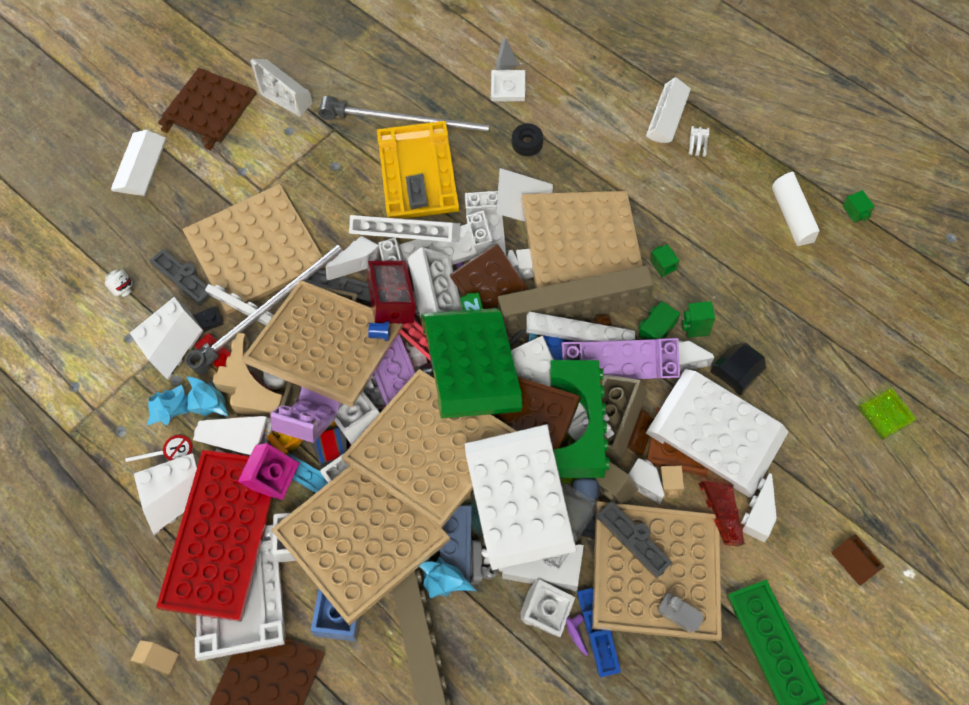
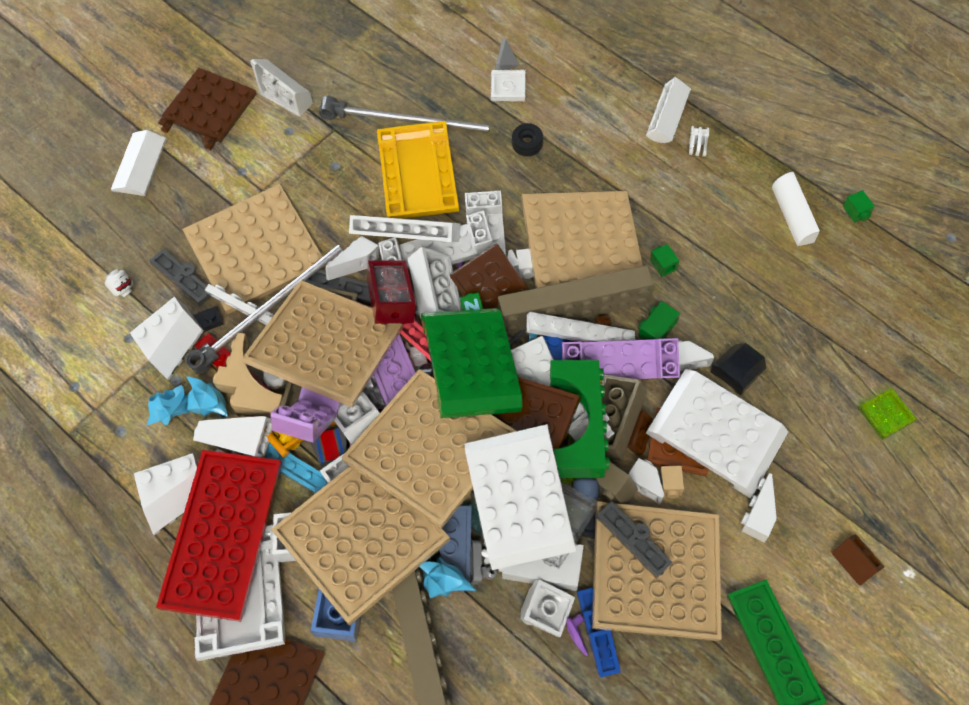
(155, 657): tan slope -> none
(174, 448): piece -> none
(268, 471): dark pink slope -> none
(379, 330): blue bush -> none
(417, 191): dark grey plate -> none
(510, 190): white sticker -> none
(680, 613): light grey piece -> none
(698, 319): green brick -> none
(723, 503): clear red wing -> none

